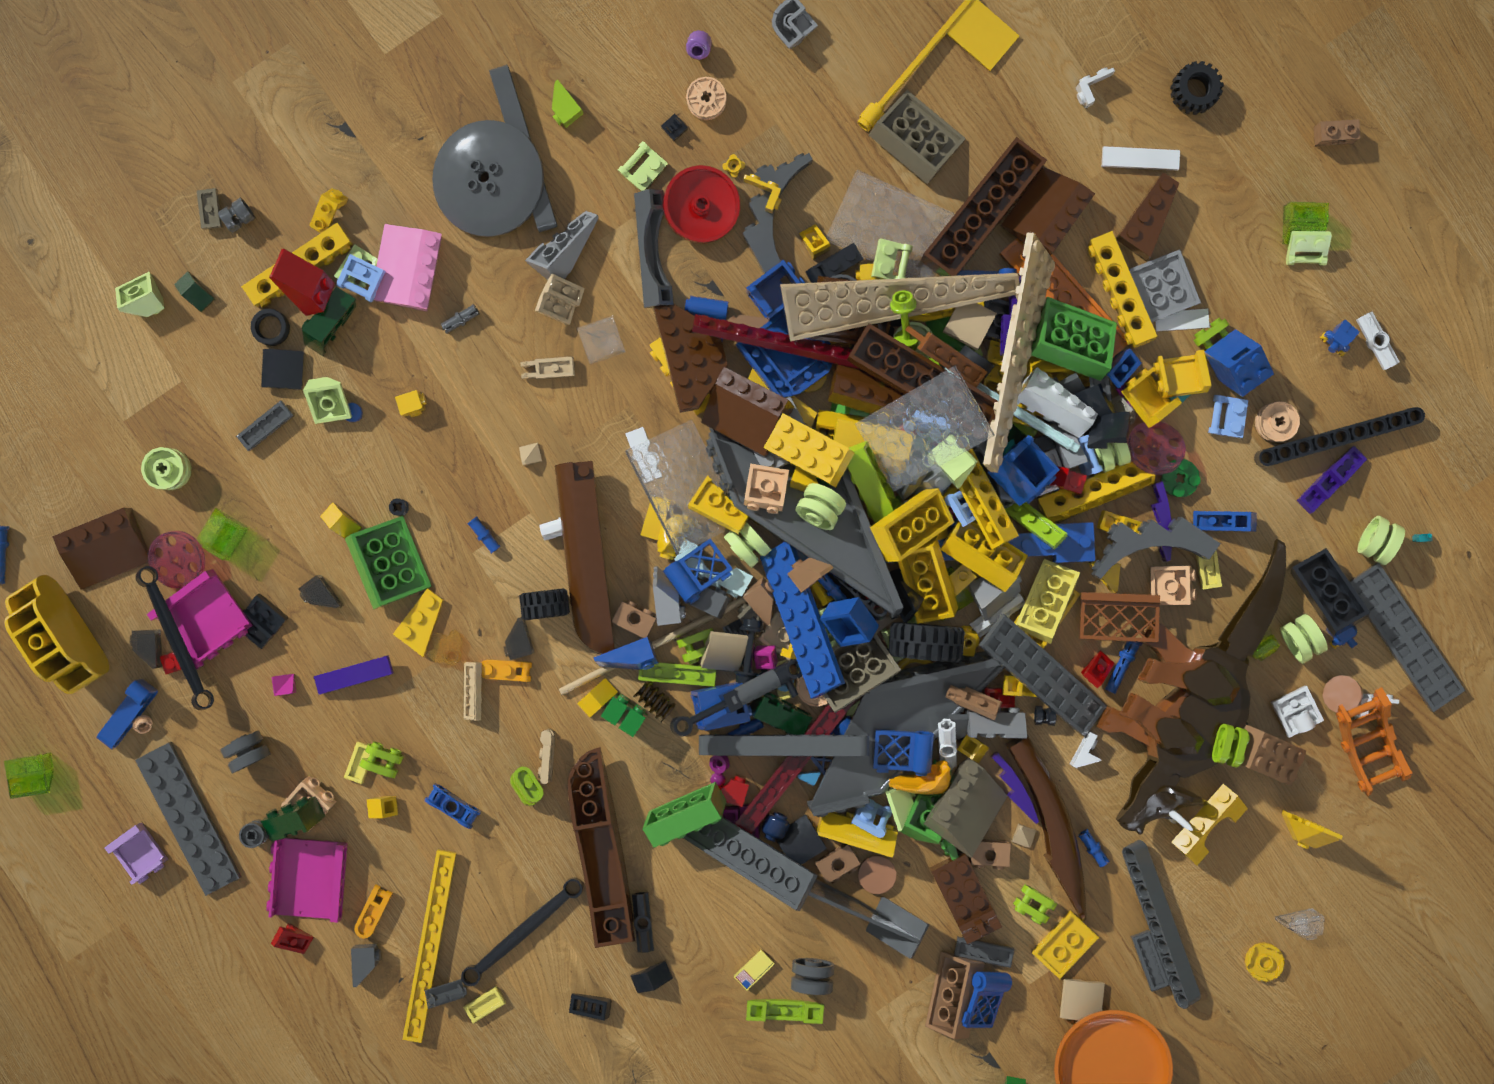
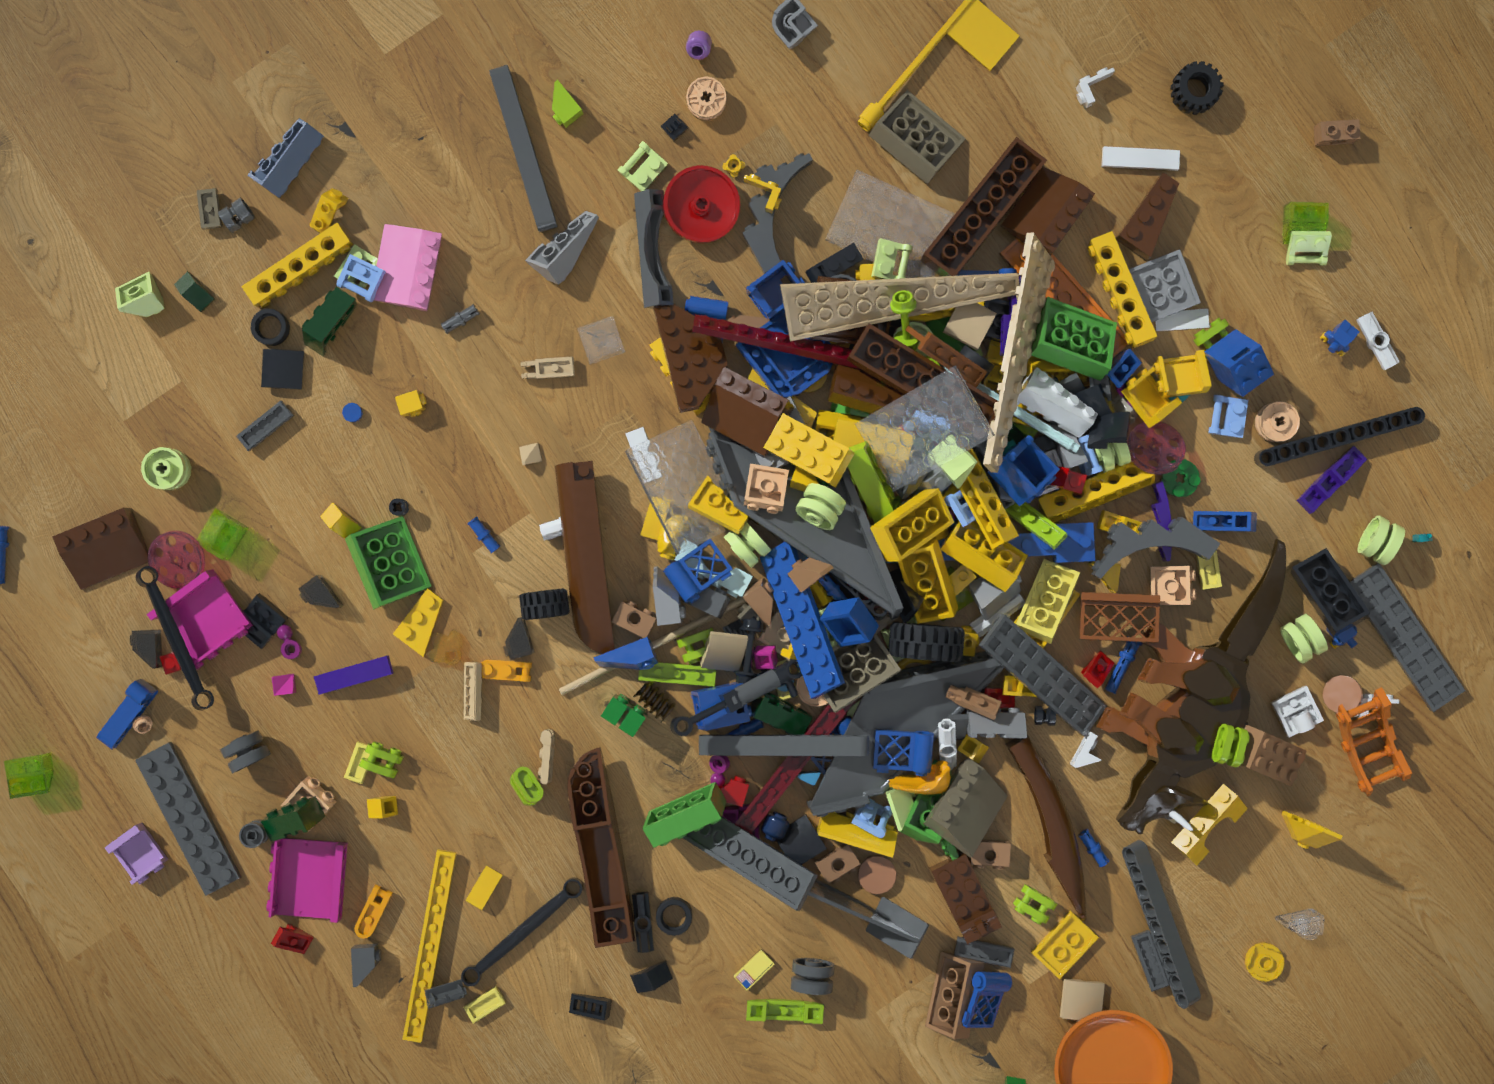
(53, 636): yellow brick -> none
(285, 633): none -> magenta plate
(287, 158): none -> sand blue wedge
(302, 282): red slope -> none
(326, 400): yellowish green slope -> none
(463, 809): blue piece -> none
(484, 888): none -> yellow slope
(512, 185): dark grey dish -> none
(559, 299): tan slope -> none
(597, 697): yellow slope -> none
(671, 930): none -> black tyre
(815, 241): yellow slope -> none
(1018, 793): dark purple slope -> none
(1024, 835): tan slope -> none
(1266, 647): clear neon green brick -> none

